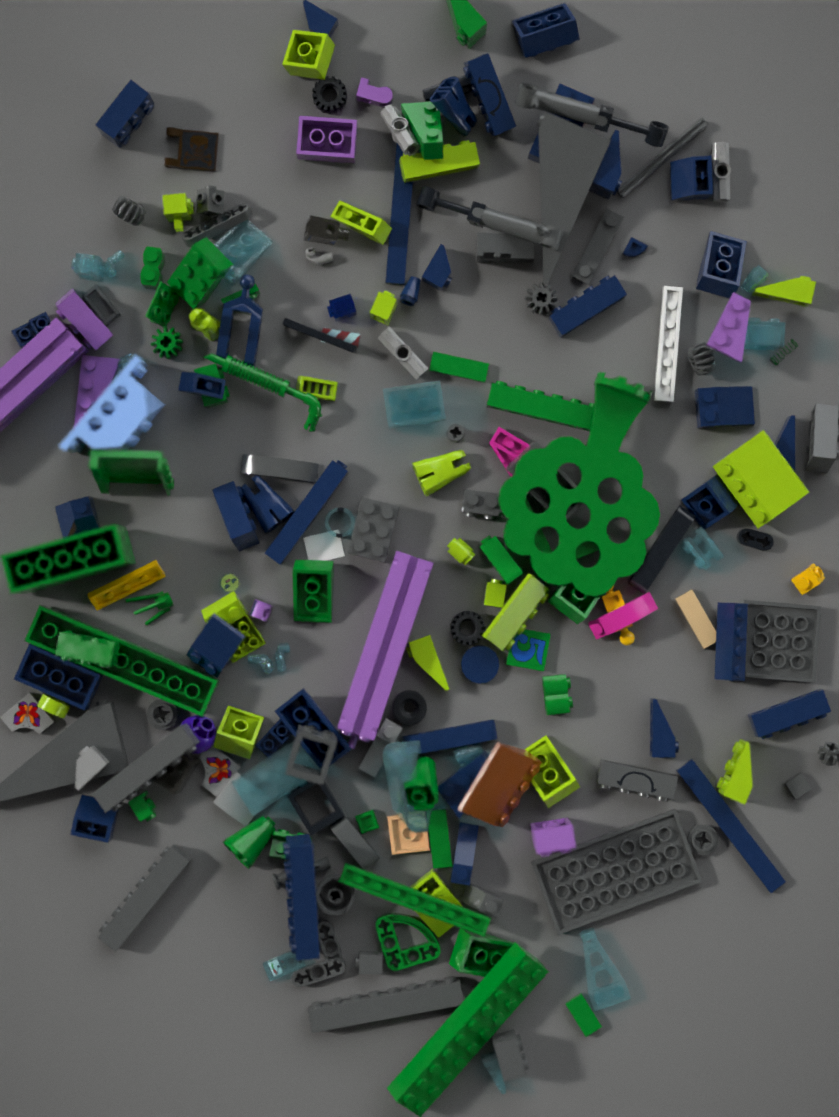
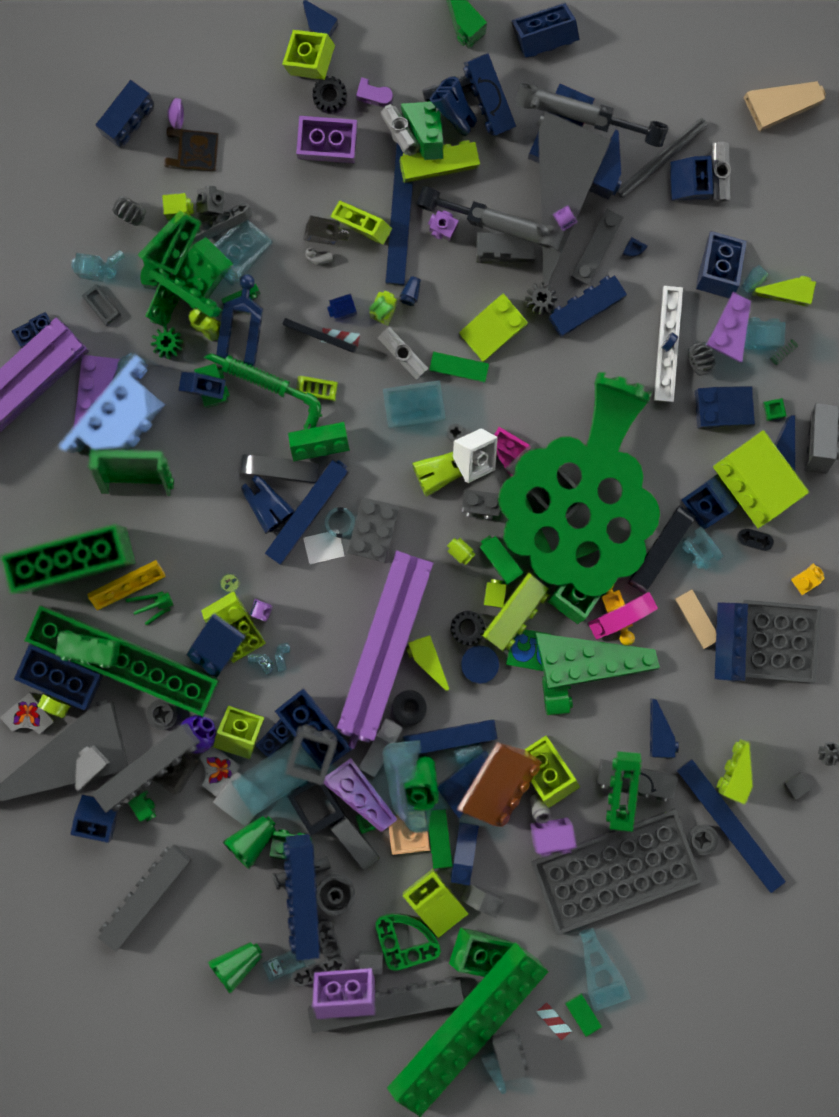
(77, 516): dark blue slope -> none
(83, 320): medium lavender wedge -> none
(172, 243): none -> green wedge
(175, 113): none -> medium lavender hat
(190, 295): none -> green plate
(235, 965): none -> green cone
(236, 515): dark blue wedge -> none
(313, 590): green slope -> none
(318, 441): none -> green brick
(344, 993): none -> medium lavender brick
(357, 792): none -> medium lavender wing
(381, 307): none -> bright green wheel
(414, 899): green tile -> none
(438, 270): dark blue slope -> none
(443, 231): none -> medium lavender brick
(475, 454): none -> white slope
(493, 327): none -> lime slope
(540, 406): green brick -> none
(540, 811): none -> light grey cone
(554, 1021): none -> clear light blue sticker
(565, 218): none -> medium lavender leg
(580, 661): none -> green wing
(621, 819): none -> green brick
(669, 342): none -> dark blue tile
(774, 409): none -> green tile
(780, 103): none -> tan slope
(788, 713): dark blue brick -> none

